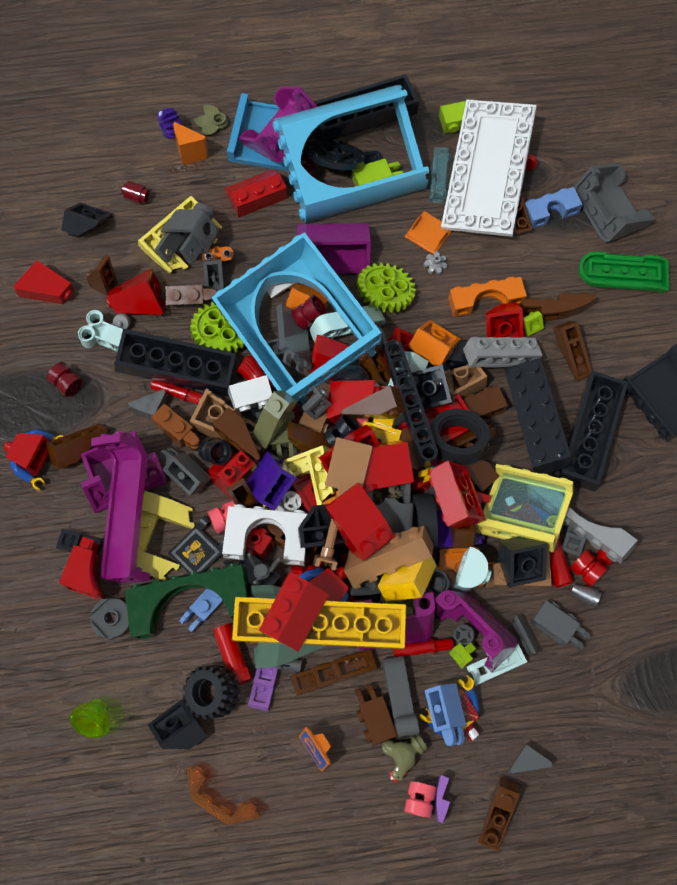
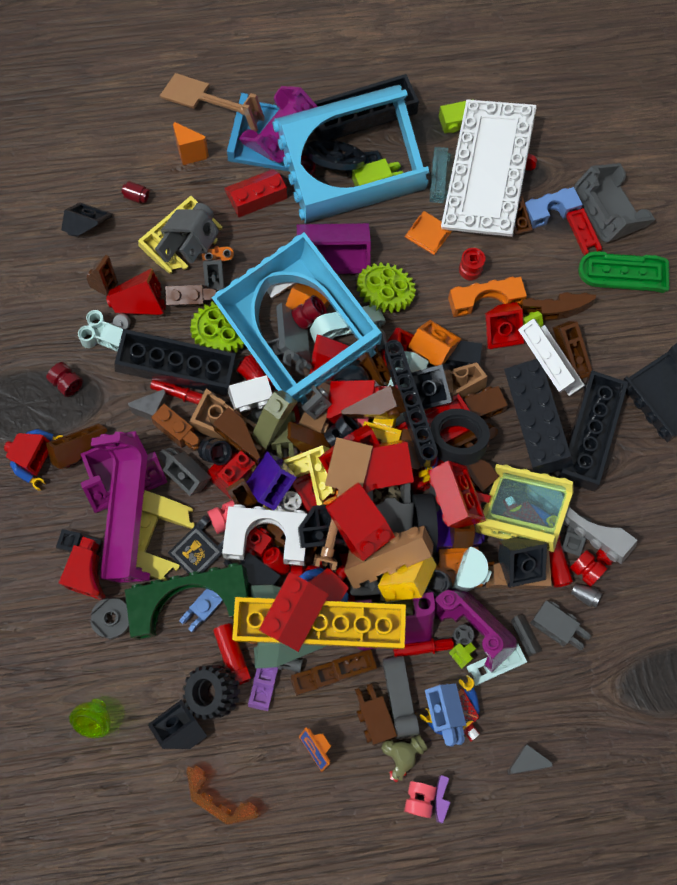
(43, 285): red slope -> none
(166, 120): dark purple gear -> none
(190, 91): none -> medium nougat piece
(209, 121): olive plate -> none
(262, 571): dark grey plant -> none
(274, 559): none -> red brick
(435, 263): light grey plant -> none
(472, 264): none -> red wheel
(499, 813): reddish brown slope -> none
(500, 351): light grey brick -> none
(551, 357): none -> white fence
(583, 230): none -> red hinge

